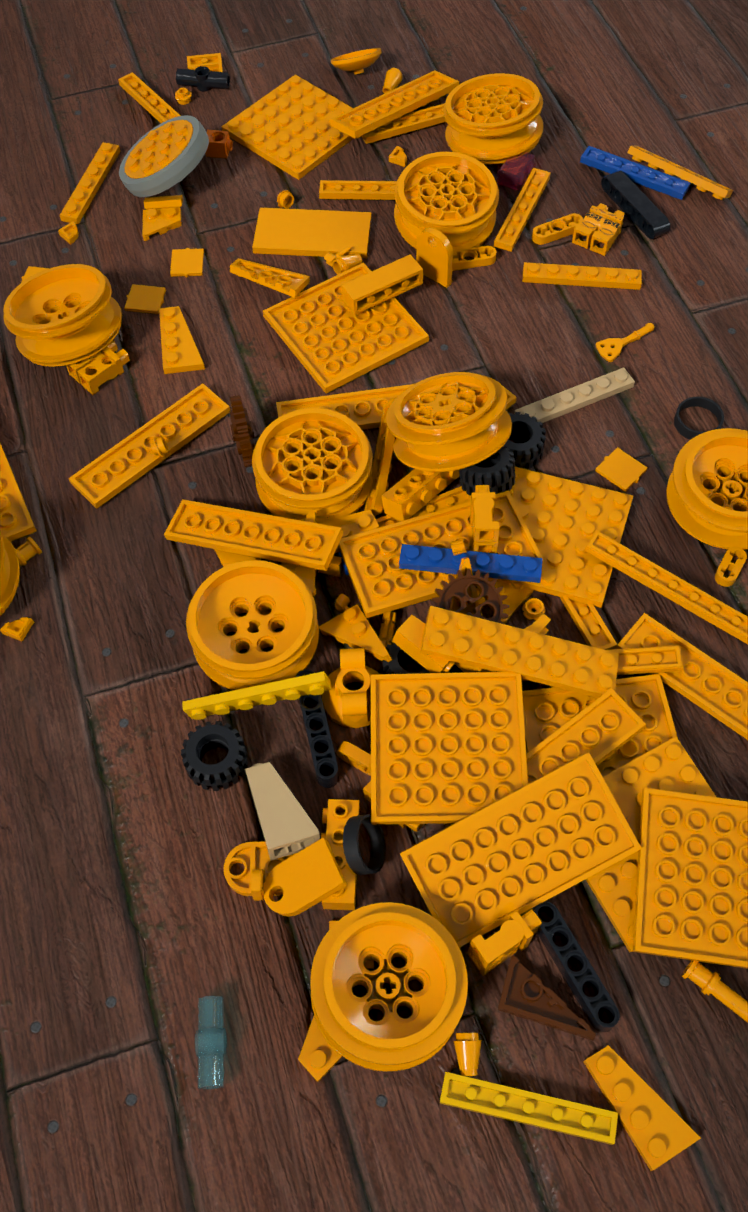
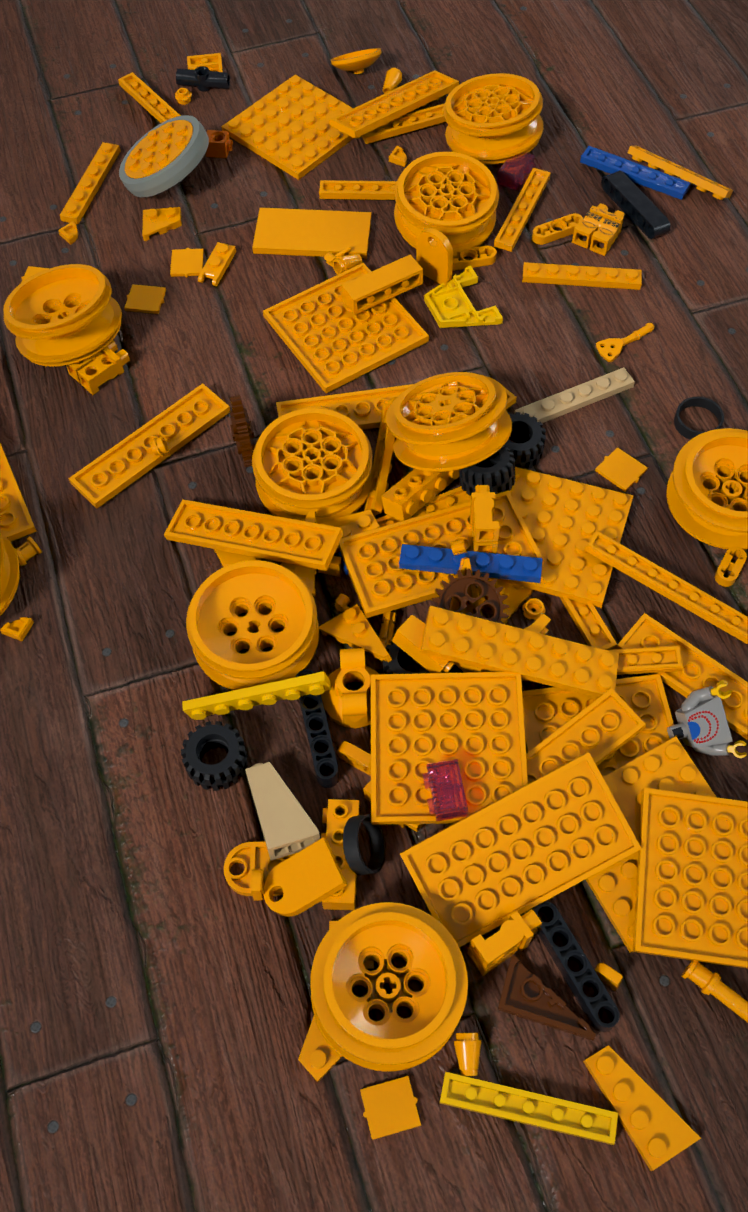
(163, 202): light orange tile -> none
(178, 346): light orange wing -> none
(211, 1042): clear light blue piece -> none
(217, 263): none -> light orange hinge
(274, 278): light orange wing -> none
(285, 199): light orange plate -> none
(390, 1107): none -> light orange piece
(446, 790): none -> clear pink brick
(453, 308): none -> yellow wing
(608, 976): none -> light orange tile
(704, 723): none -> light grey torso

